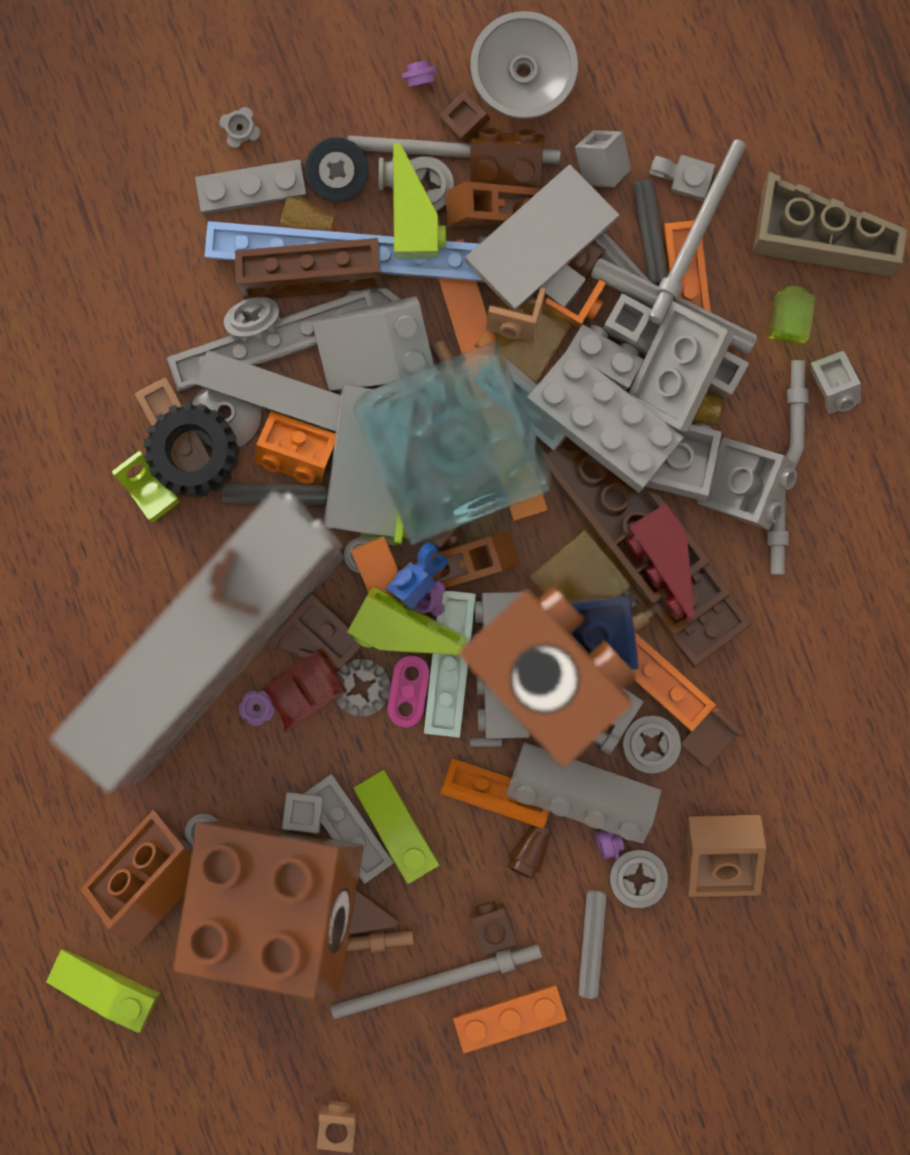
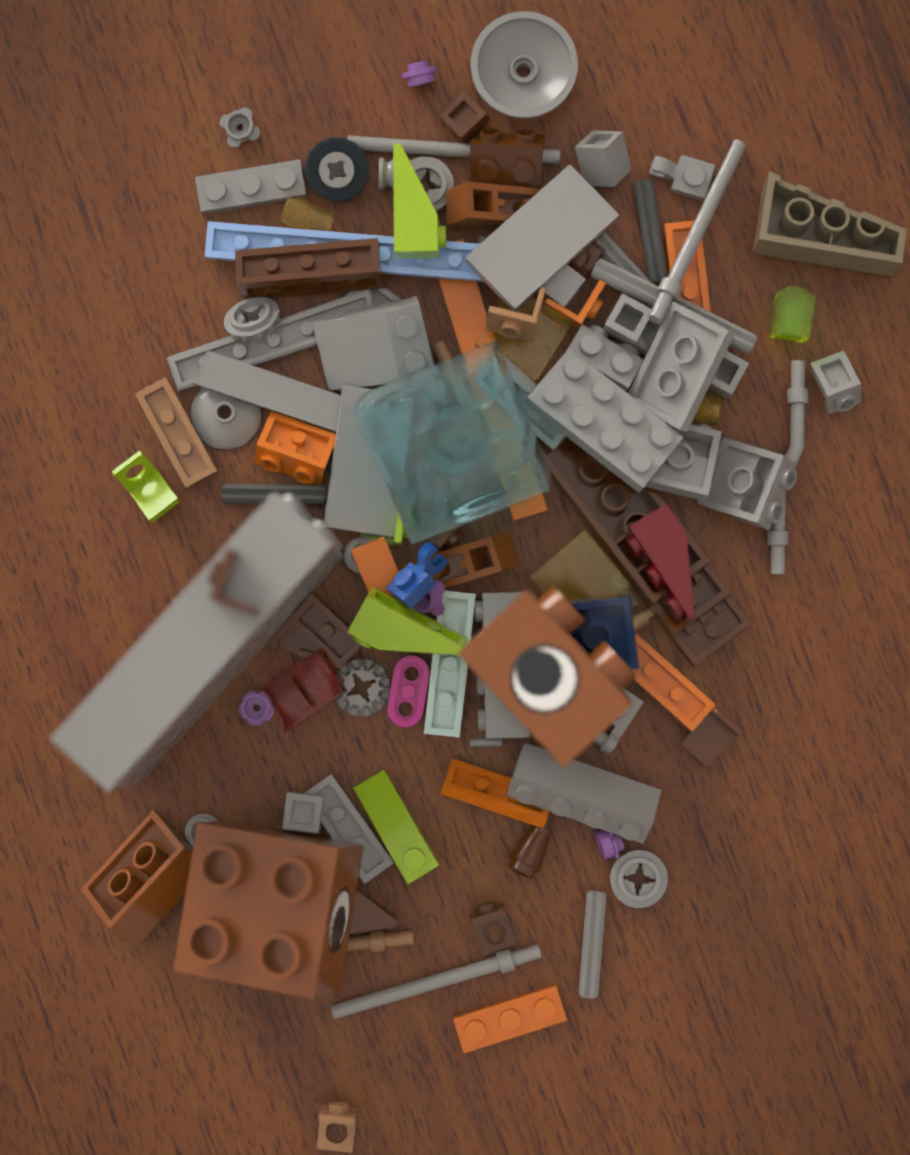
(103, 990): lime slope -> none
(174, 424): black tyre -> none
(669, 743): light grey gear -> none
(725, 855): medium nougat slope -> none

